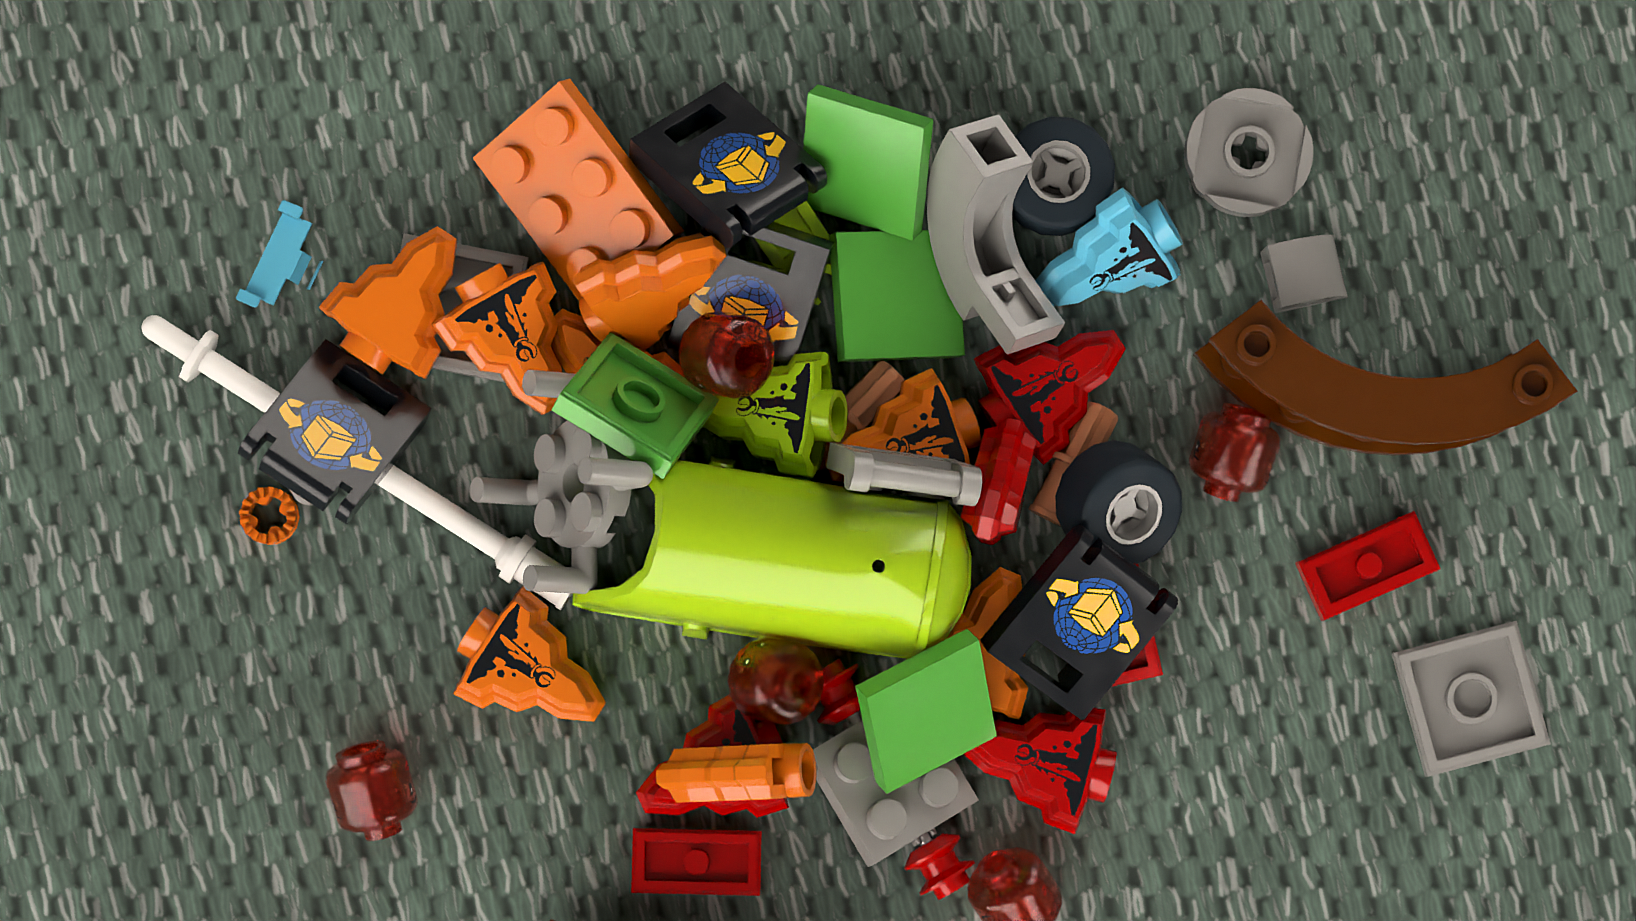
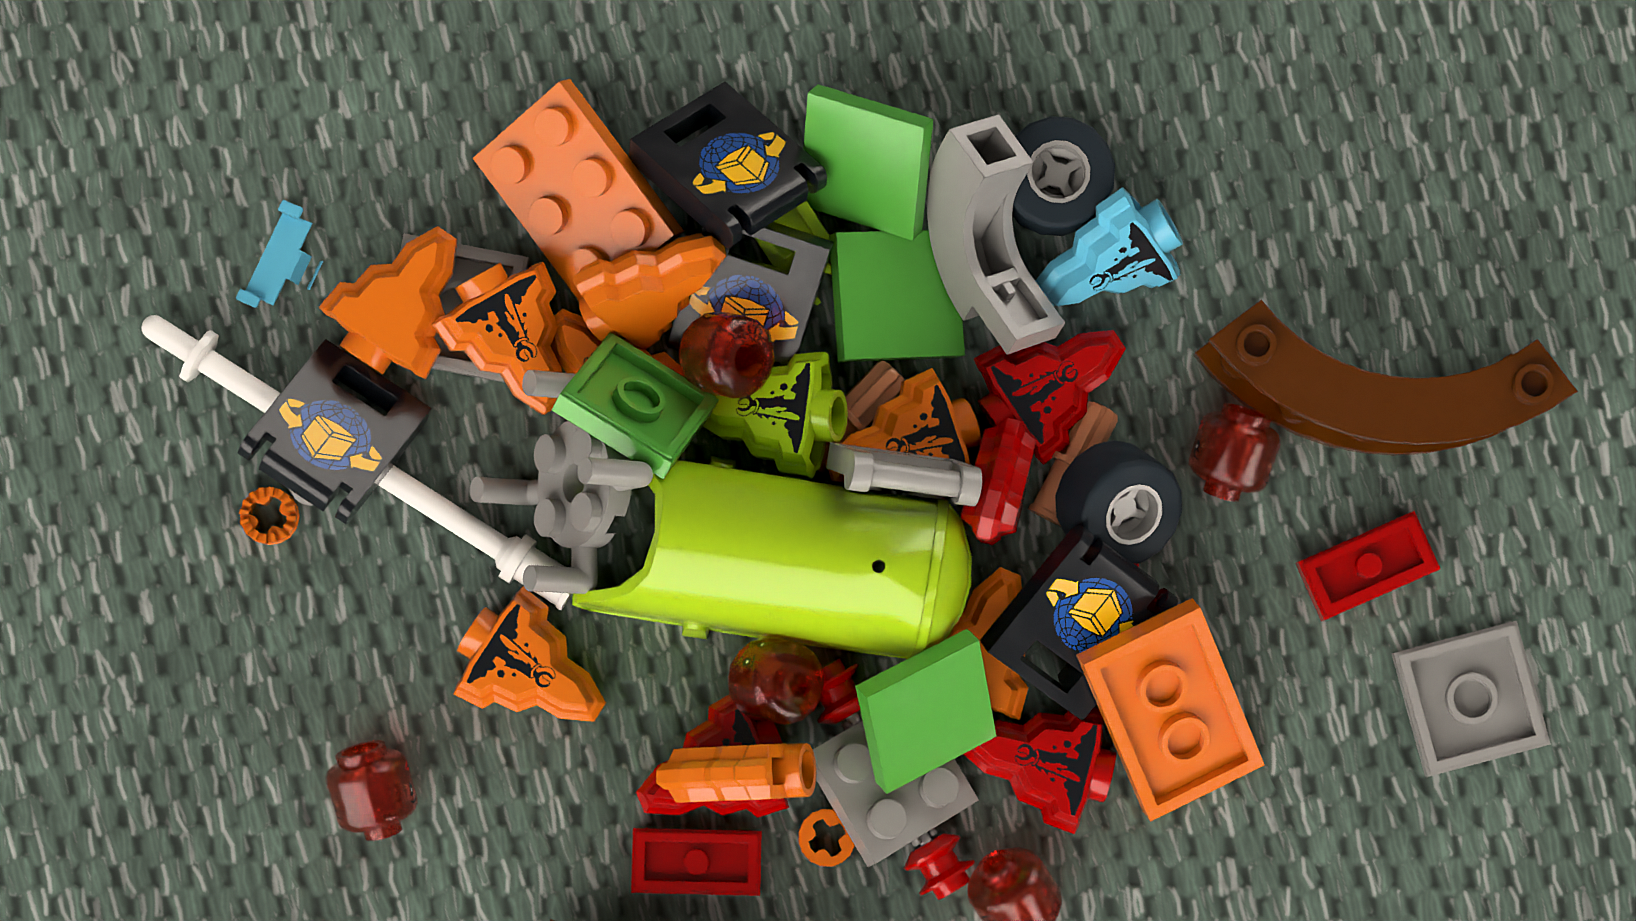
(822, 856): none -> orange bush
(1170, 709): none -> orange plate
(1277, 132): light grey plate -> none
(1303, 272): light grey brick -> none

